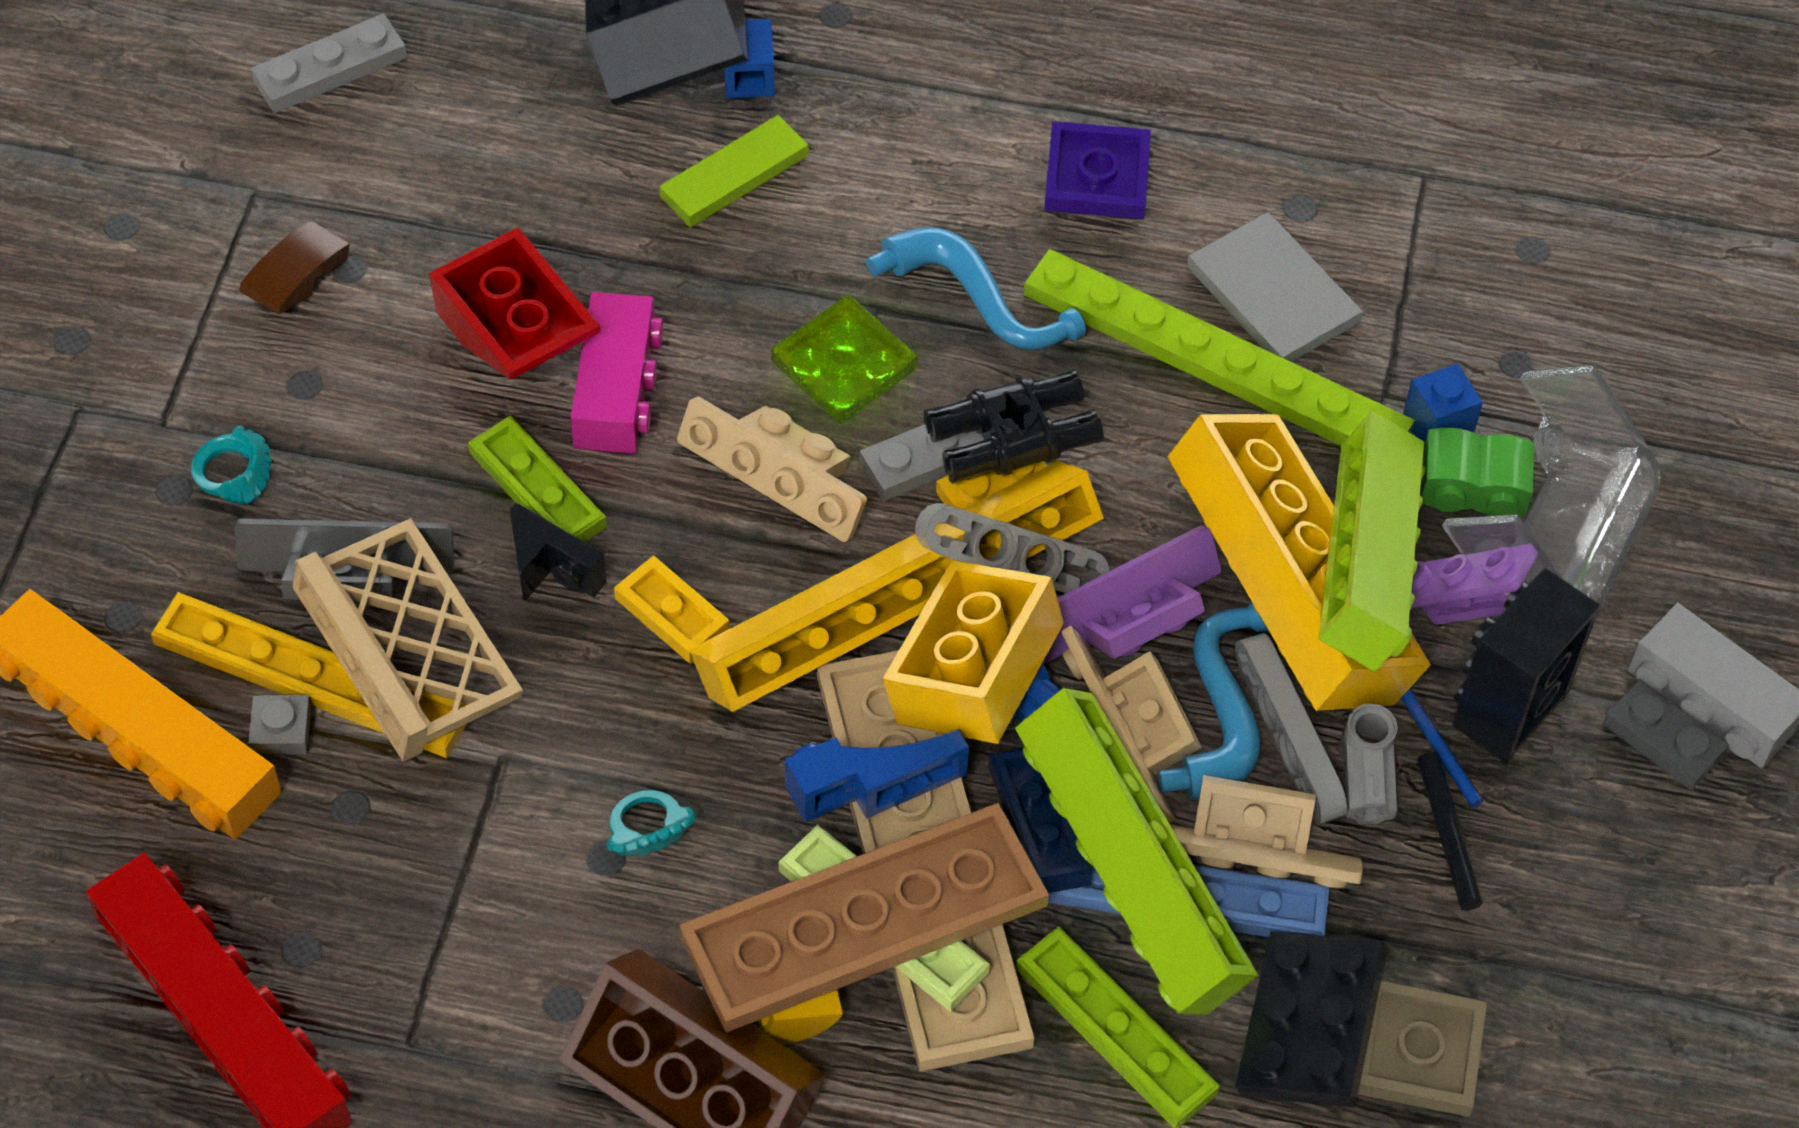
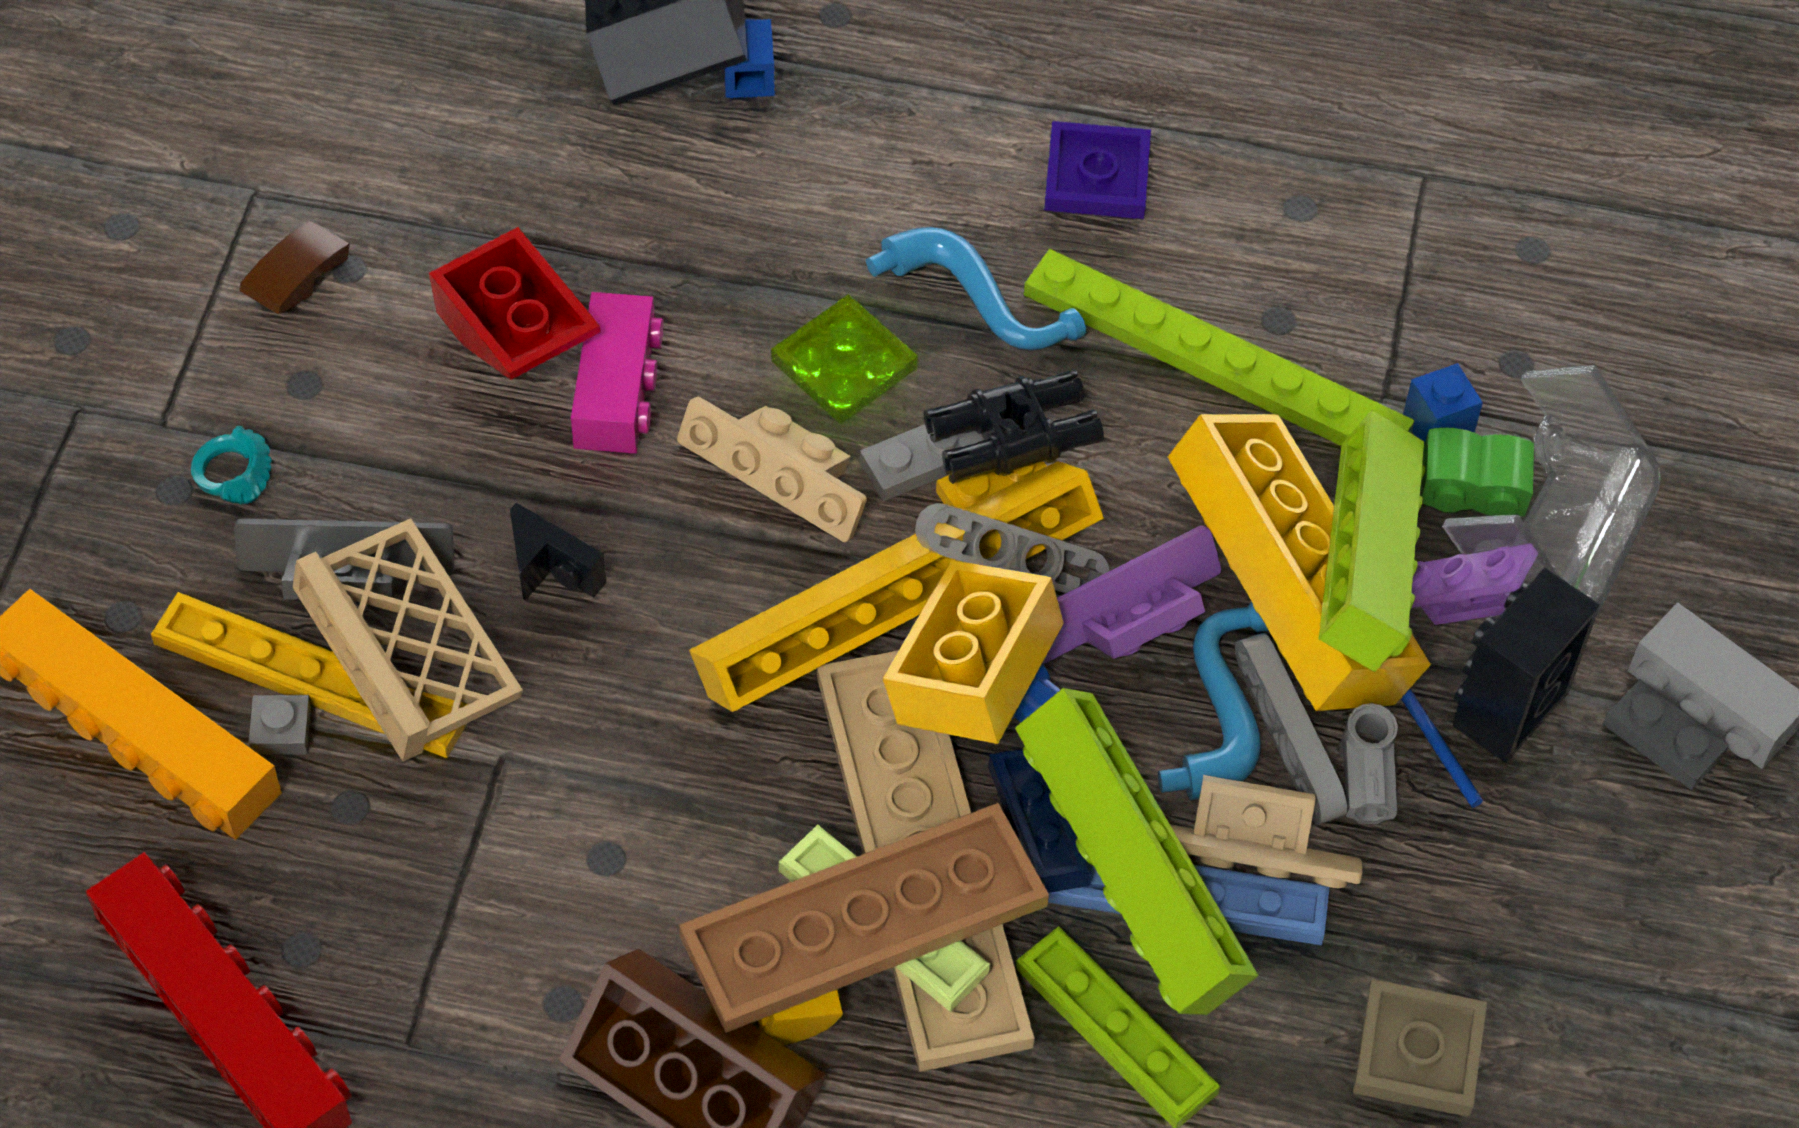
(329, 63): light grey plate -> none
(535, 479): lime tile -> none
(632, 843): teal piece -> none
(670, 607): yellow plate -> none
(733, 171): lime tile -> none
(876, 778): blue slope -> none
(1139, 710): tan bracket -> none
(1274, 288): light grey tile -> none
(1311, 1019): black plate -> none
(1449, 831): black bar -> none

